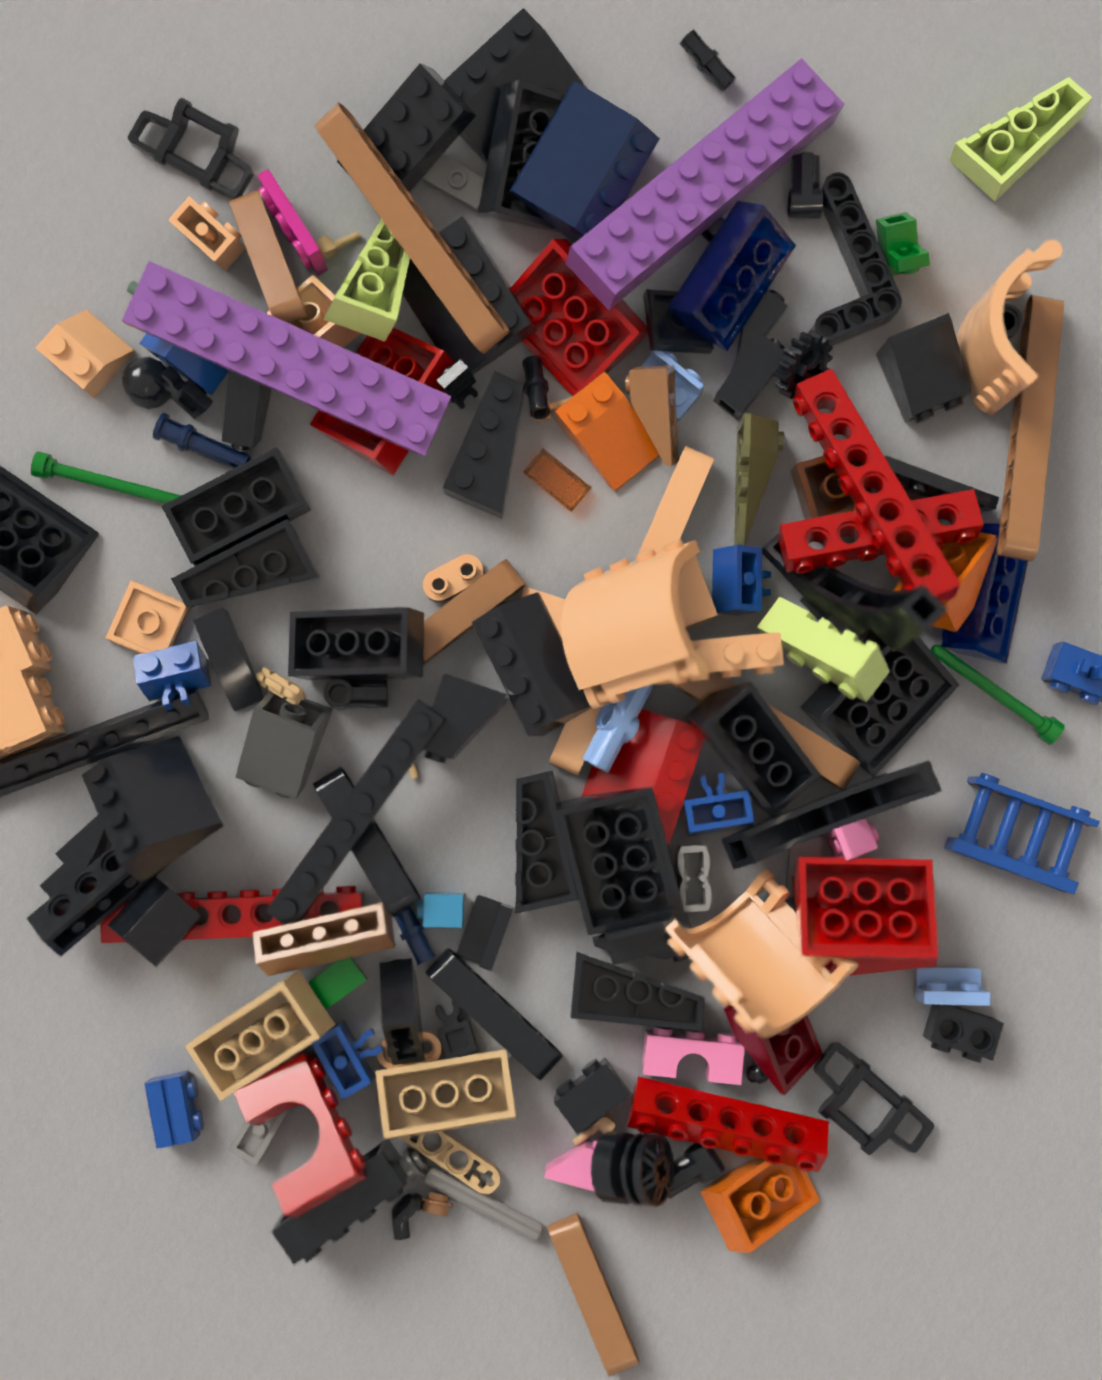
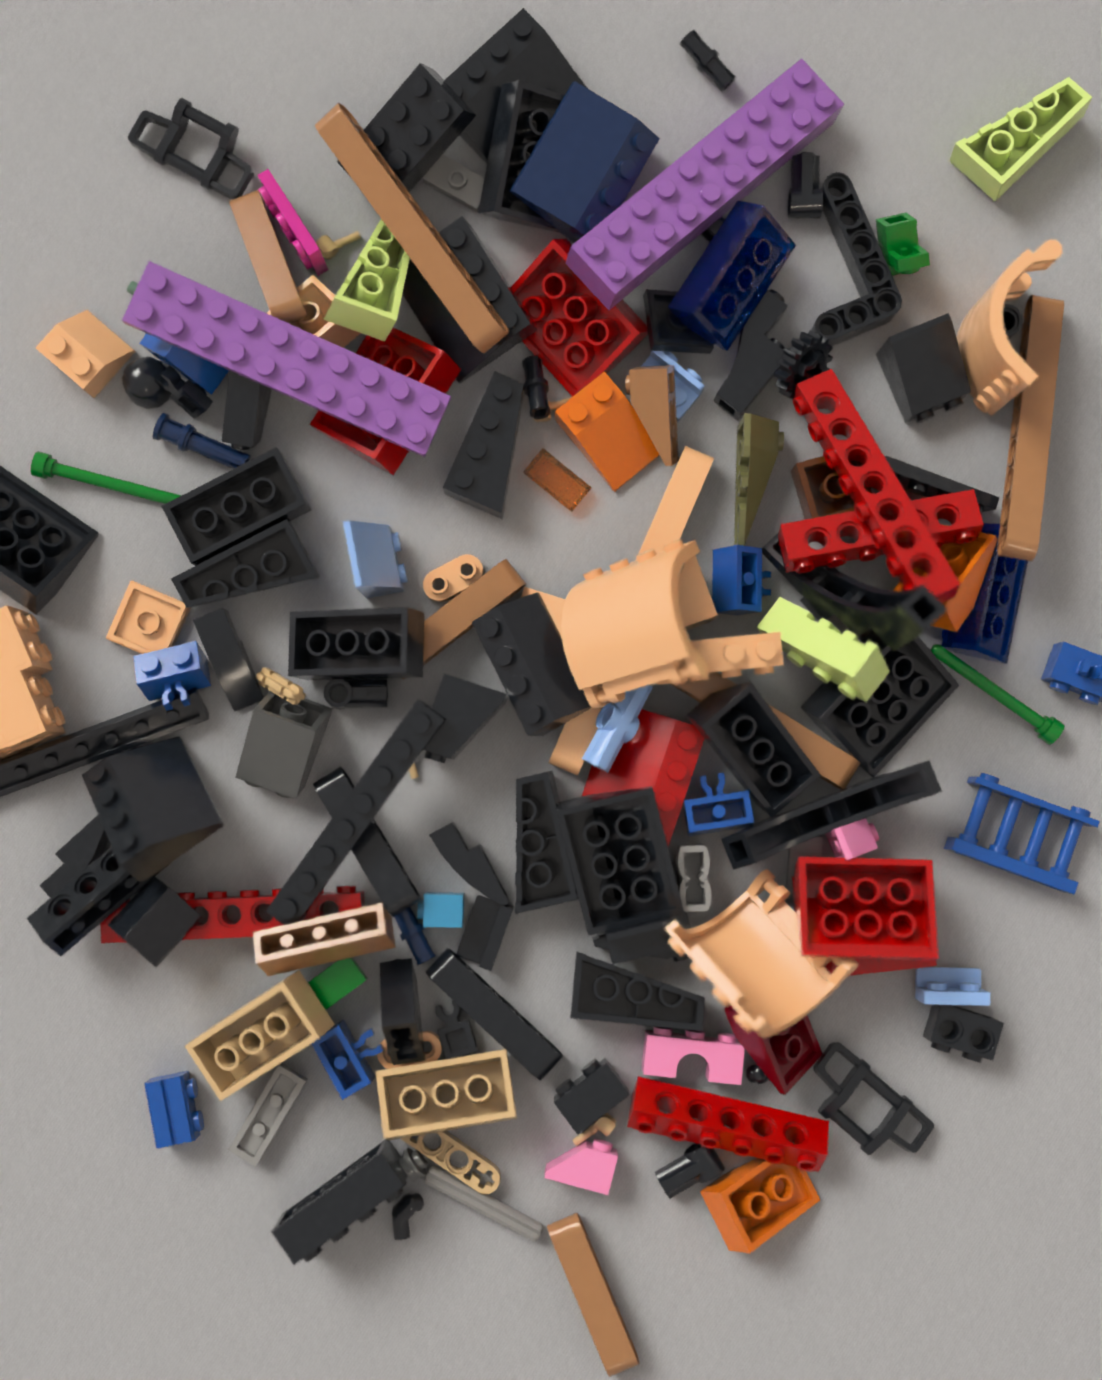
(203, 229): light nougat brick -> none
(335, 1162): arch -> none
(374, 558): none -> light blue slope
(436, 1204): medium nougat plate -> none
(458, 383): black plate -> none
(469, 864): none -> black slope
(632, 1169): black wheel -> none

